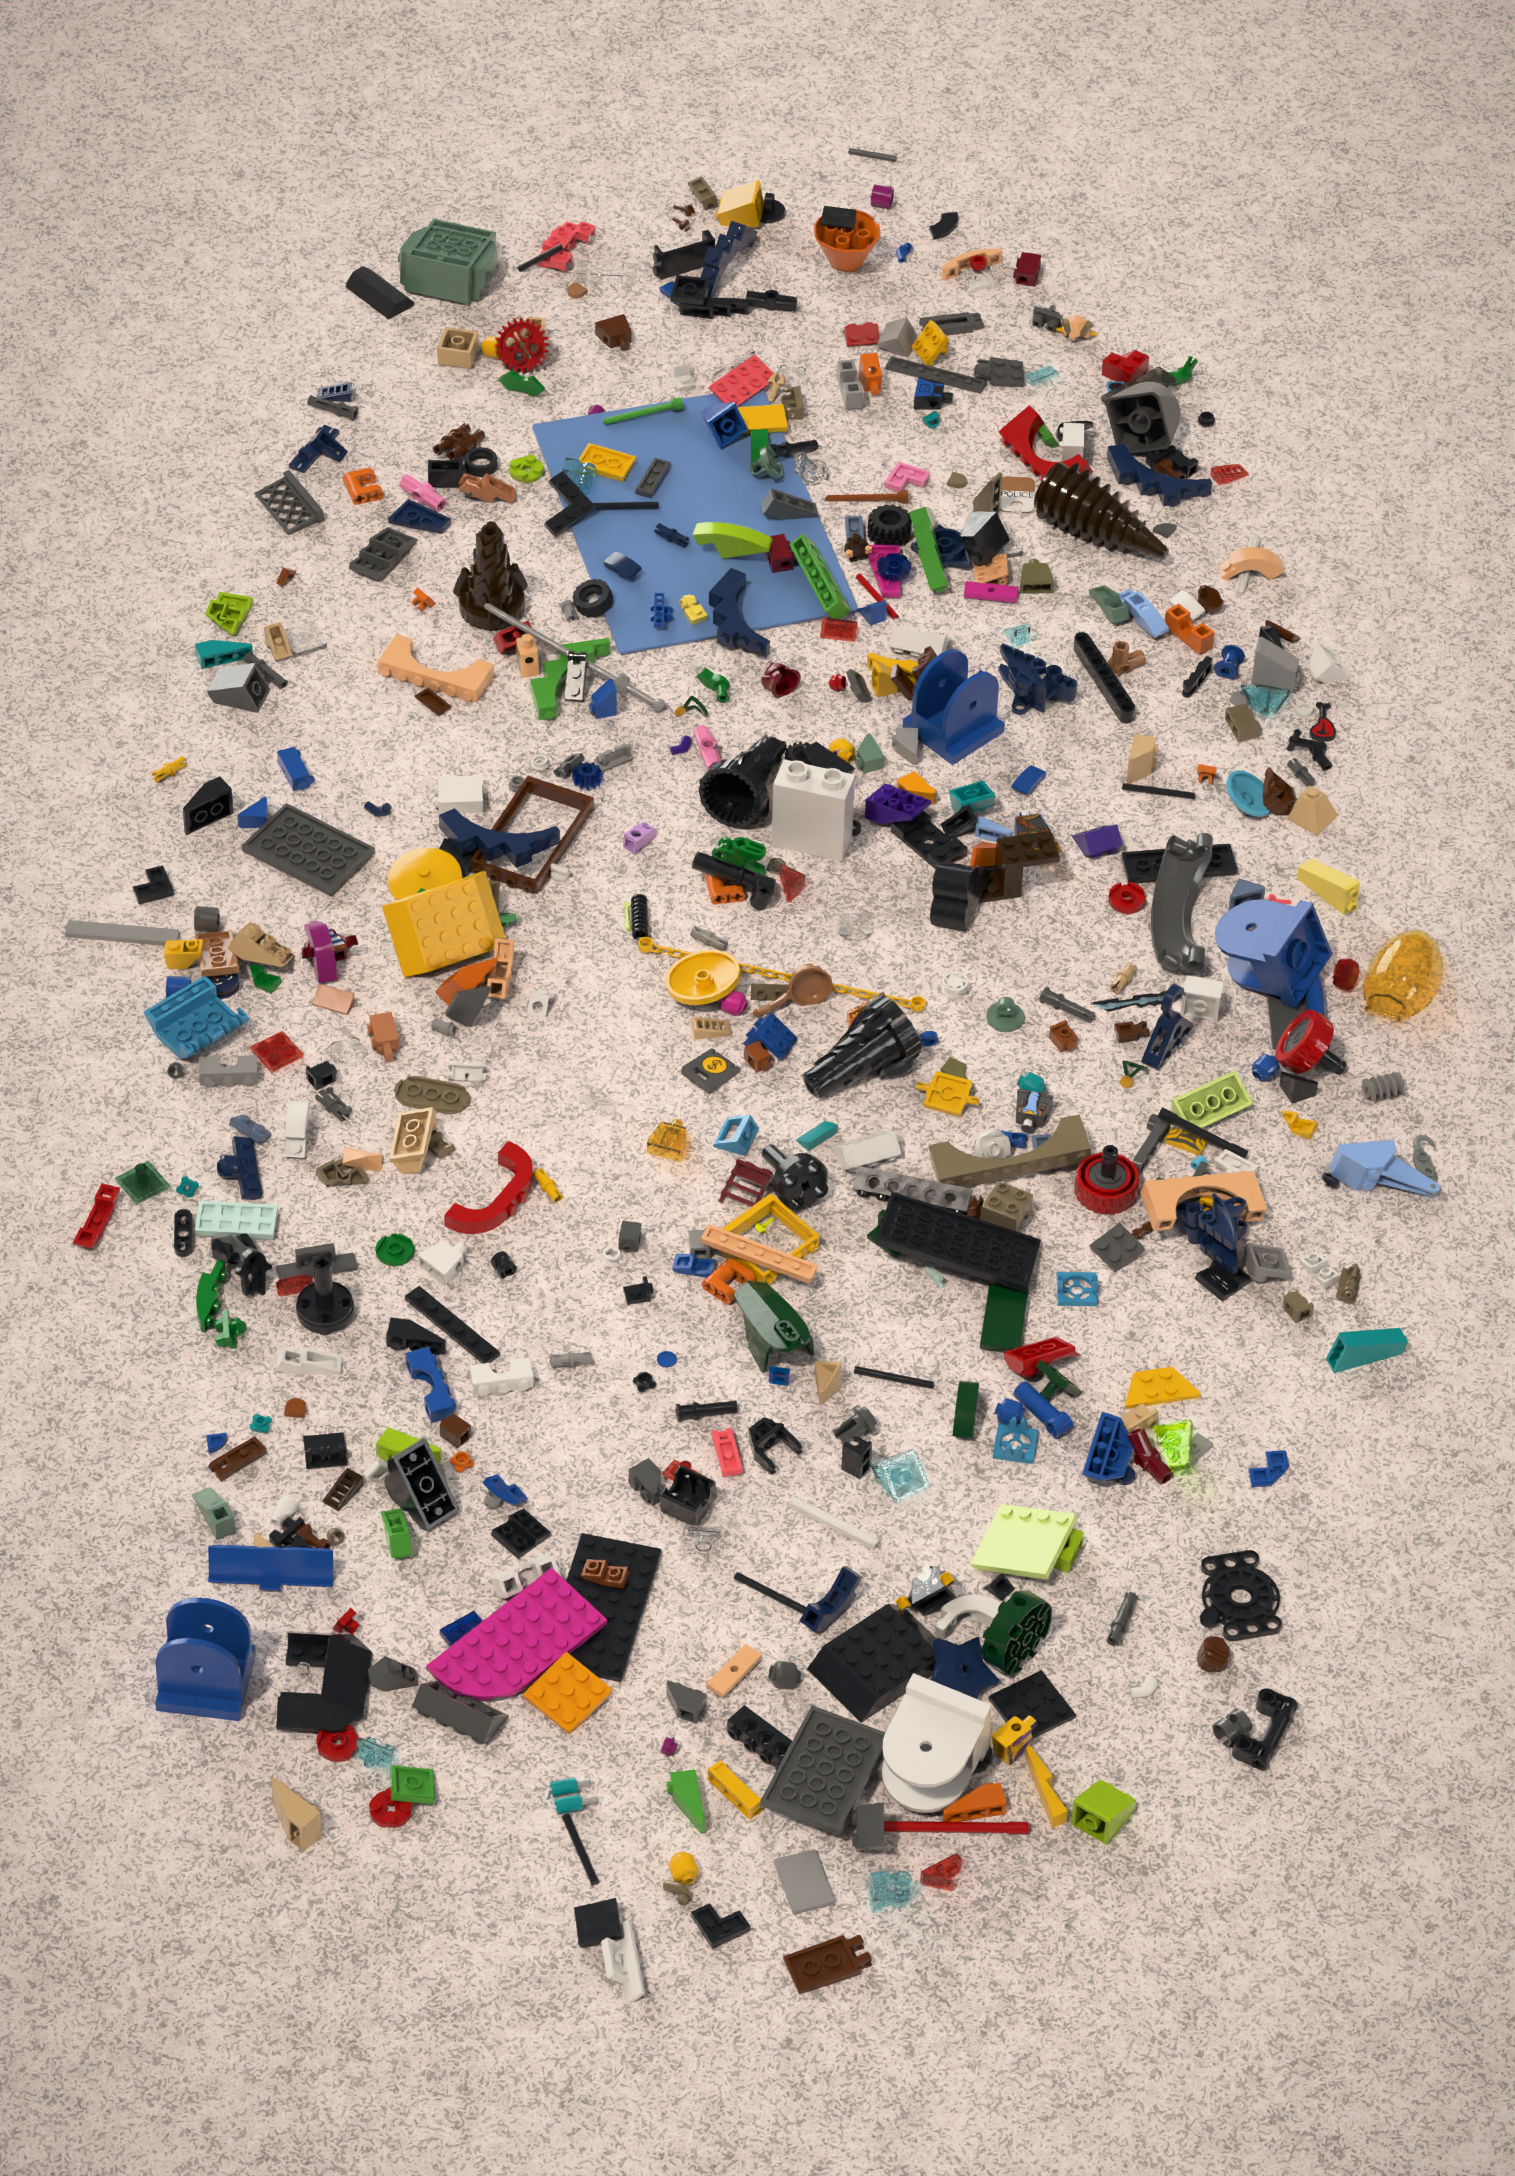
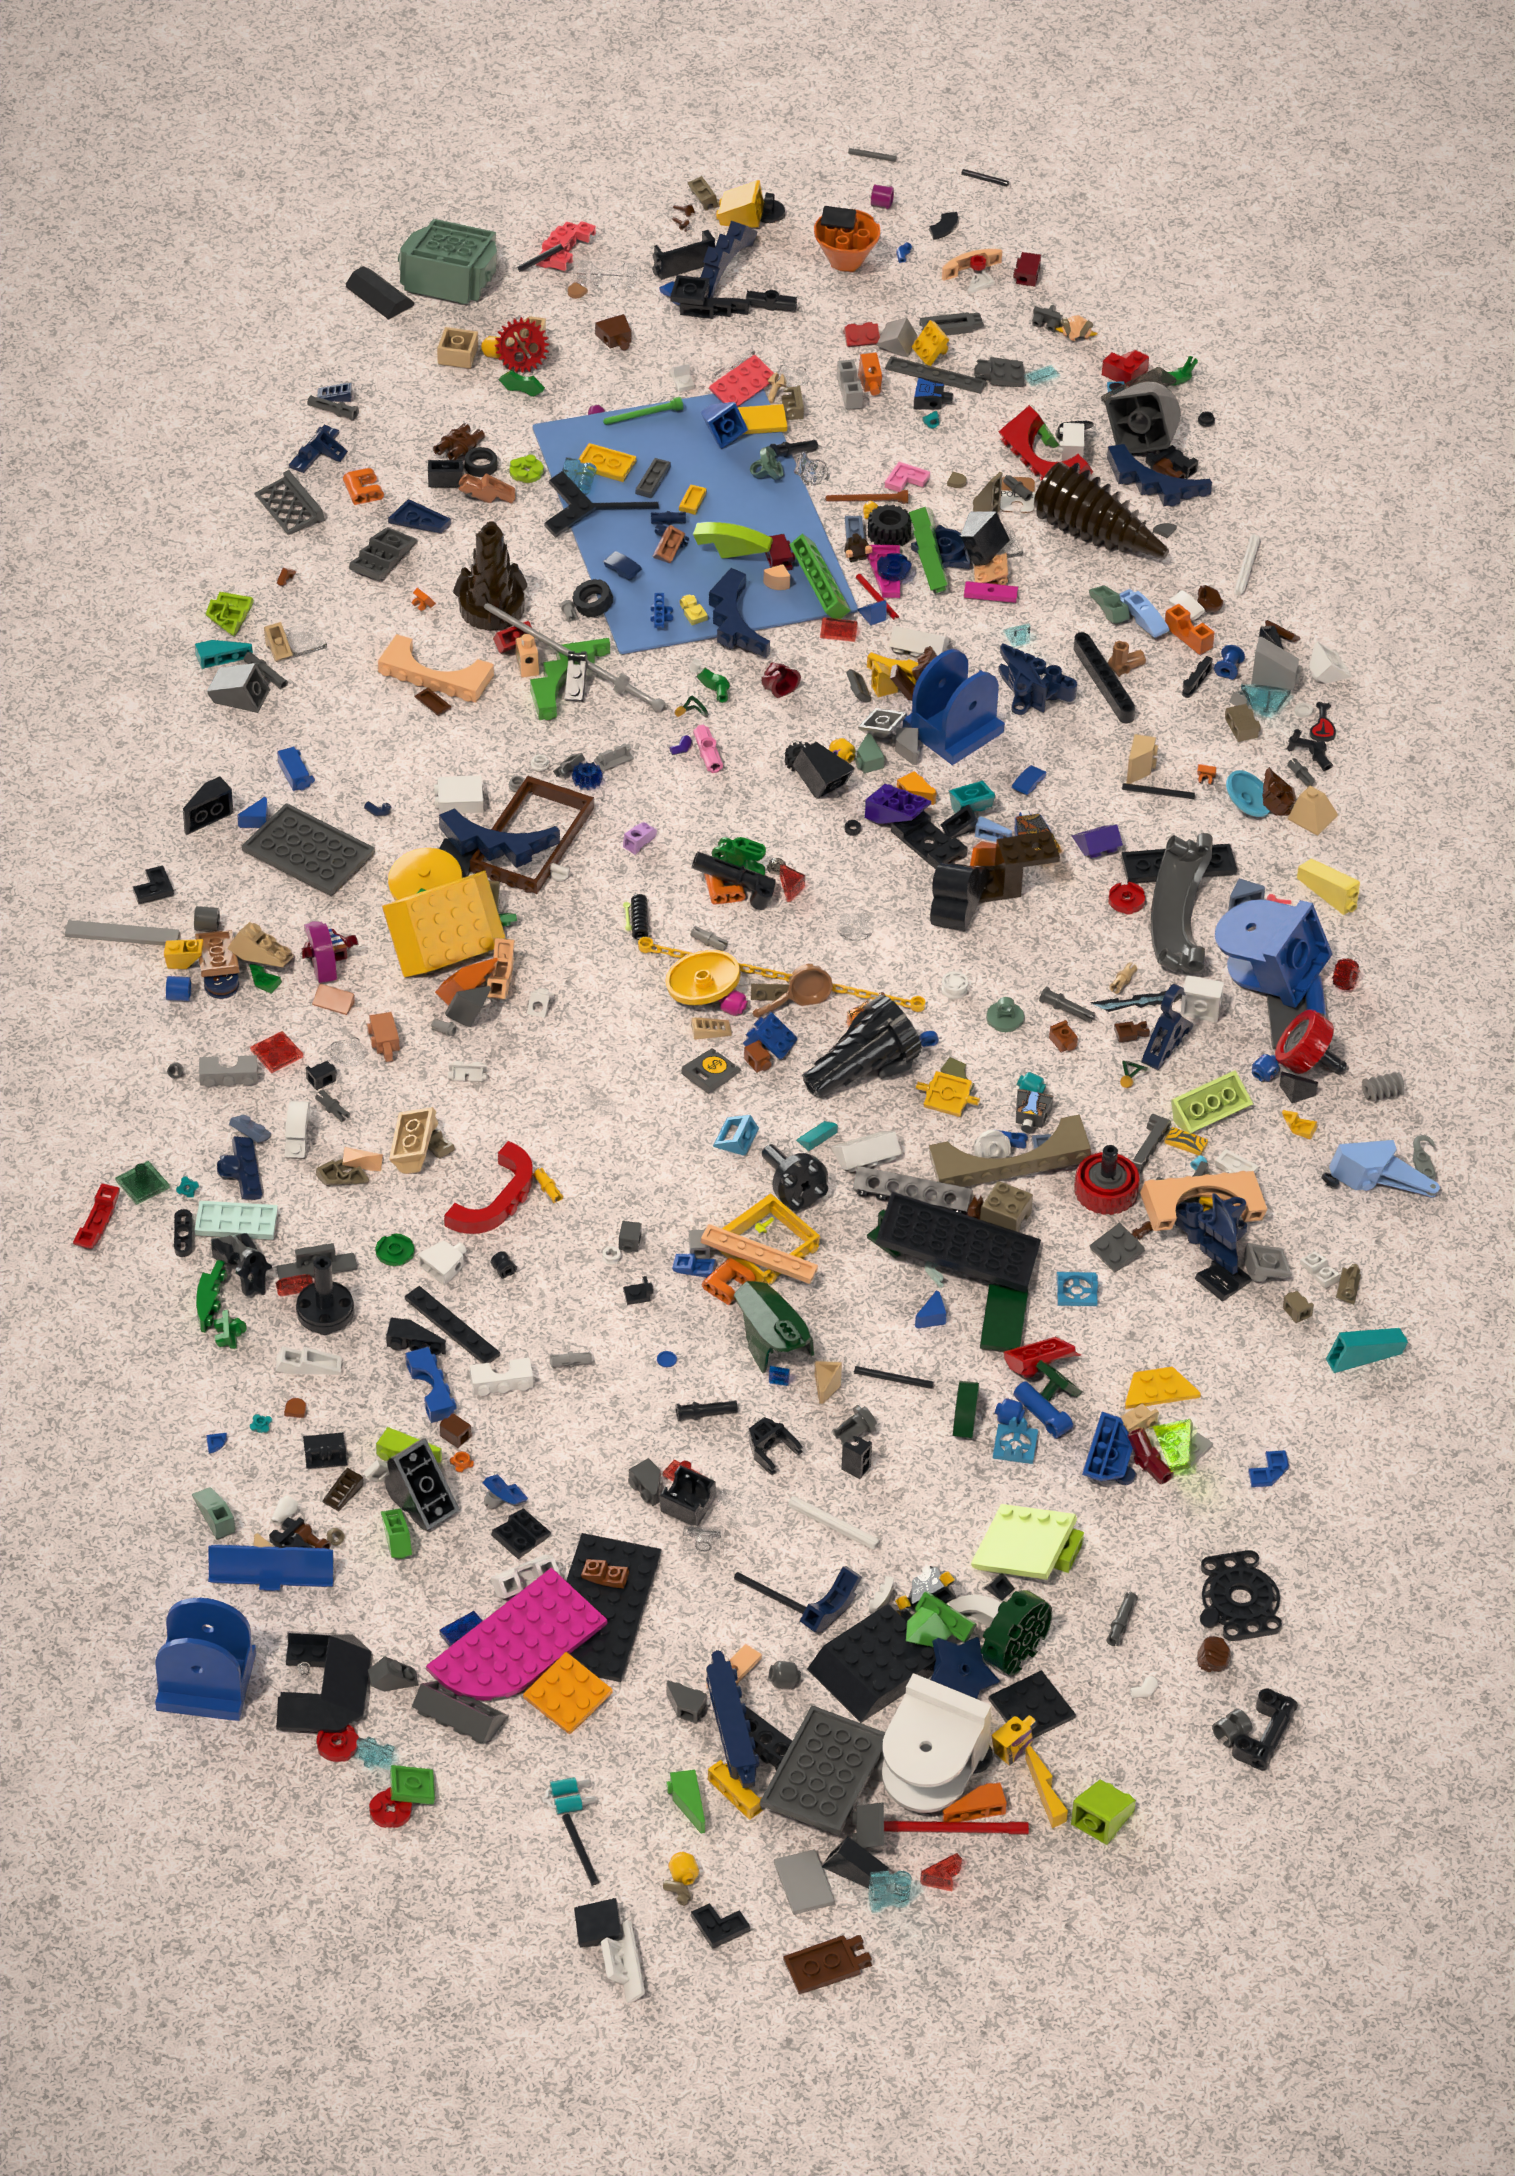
(169, 768): yellow pin -> none
(193, 1018): dark azure slope -> none
(237, 1458): reddish brown plate -> none
(297, 1816): tan slope -> none
(329, 1090): dark grey hinge -> none
(346, 1622): red tile -> none
(422, 492): bright pink piece -> none
(432, 1093): dark tan tile -> none
(604, 701): blue slope -> none
(644, 1377): black plate -> none
(668, 517): none -> dark blue pin
(668, 1140): clear yellow torso -> none
(669, 544): none -> nougat slope
(669, 1746): magenta plate -> none
(692, 499): none -> yellow tile
(727, 1452): coral plate -> none
(731, 1721): none -> dark blue hinge
(737, 787): black cone -> none
(751, 1173): dark red plate -> none
(759, 440): green tile -> none
(777, 578): none -> light nougat brick
(786, 506): dark grey slope -> none
(812, 809): white brick -> none
(837, 682): red plate -> none
(853, 1862): none -> black slope
(868, 507): none -> yellow plate
(882, 722): none -> light grey slope
(883, 1597): none -> white slope
(901, 1475): clear light blue slope -> none
(925, 1627): none -> bright green slope
(932, 1313): none -> blue slope
(955, 1621): none -> bright green plate
(985, 177): none -> black bar
(1017, 487): none -> dark grey axle
(1036, 578): olive torso -> none
(1174, 1119): black piece -> none
(1220, 474): clear red slope -> none
(1252, 559): light nougat arch -> none
(1403, 975): clear yellow windscreen -> none

